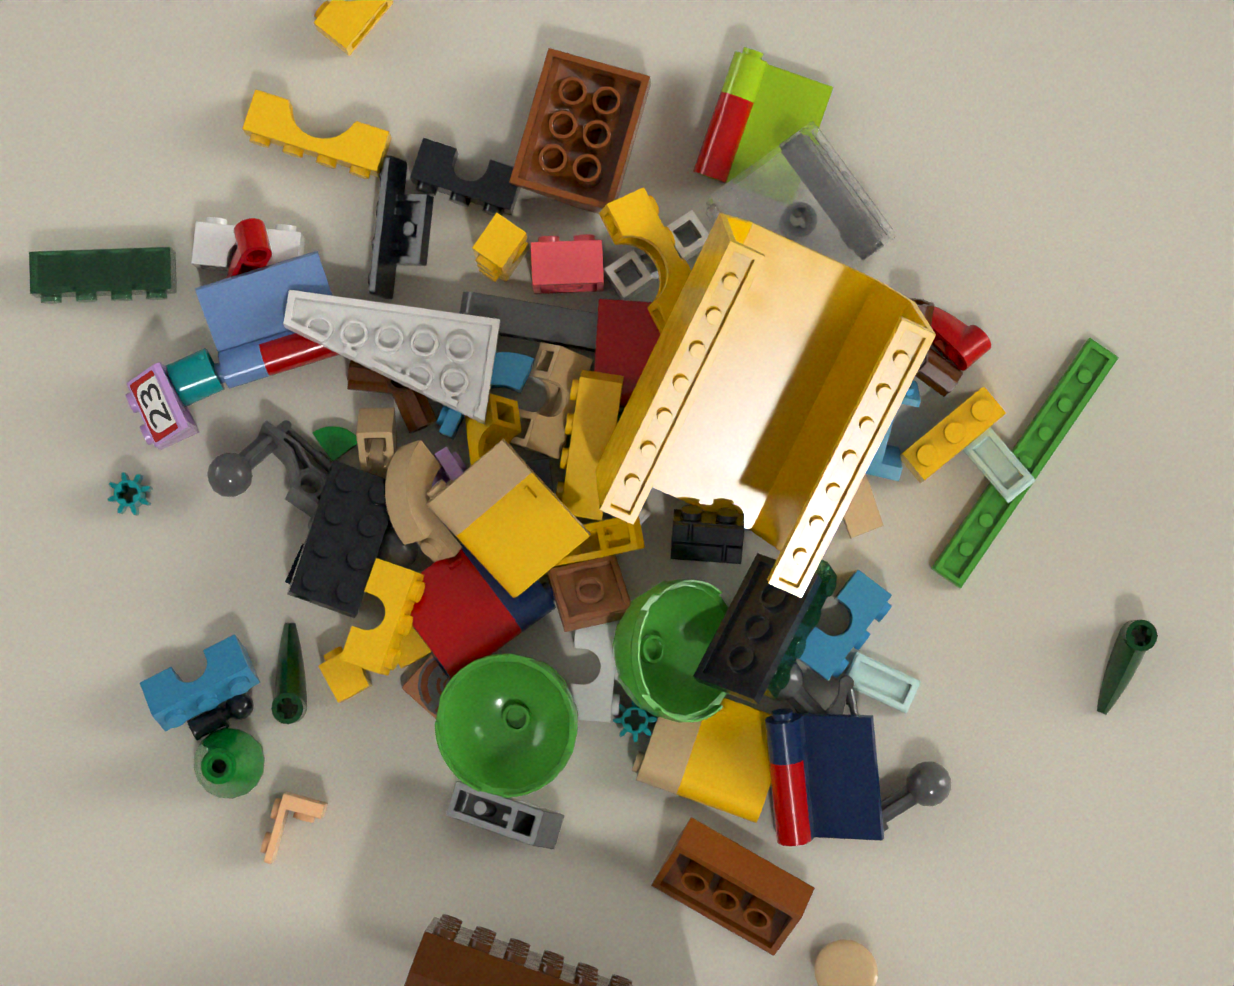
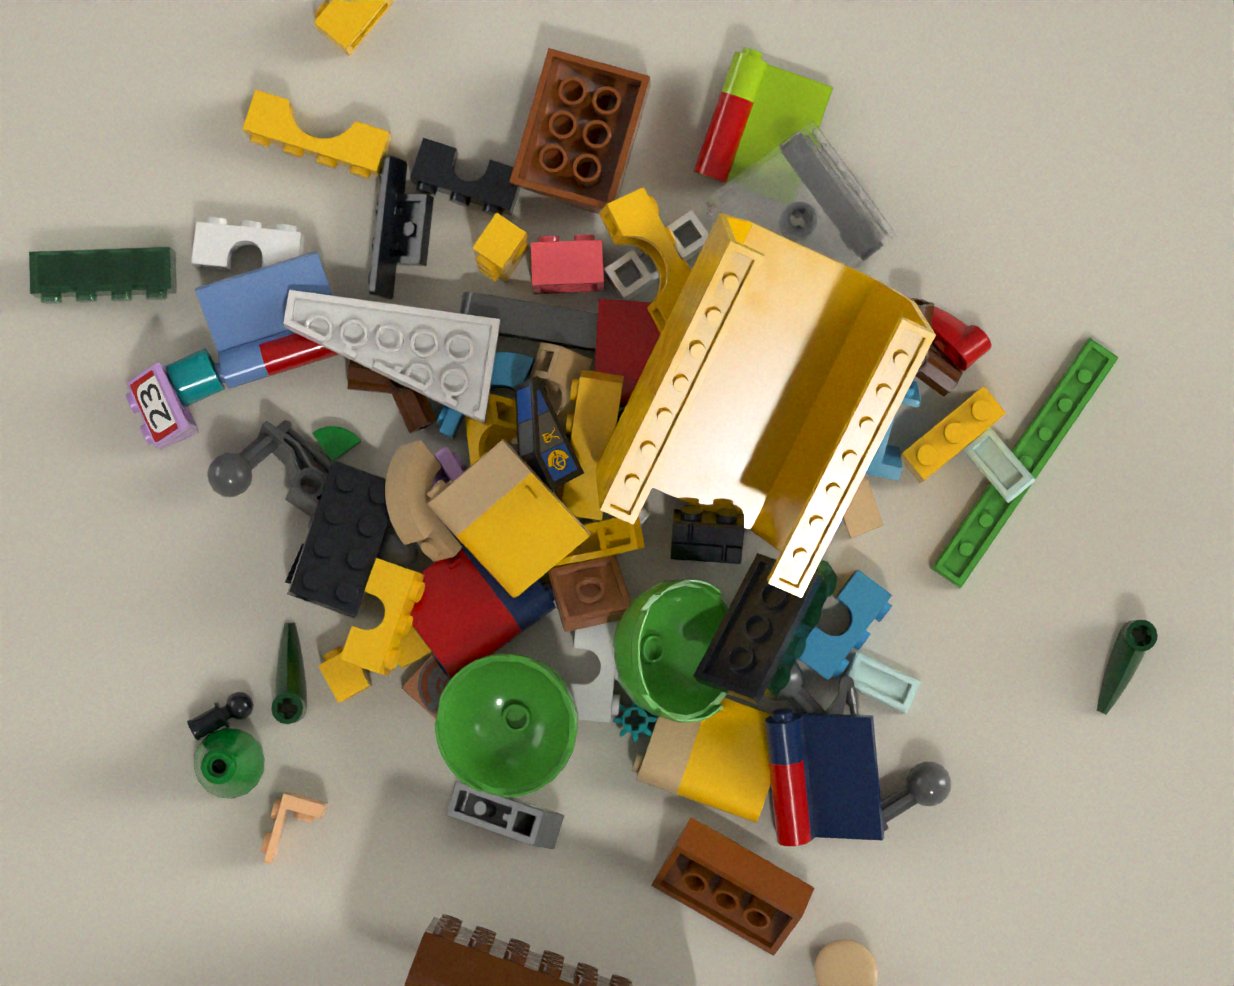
(138, 499): teal gear -> none
(226, 675): dark azure arch -> none
(252, 247): red piece -> none
(376, 439): tan arch -> none
(541, 436): none -> slope

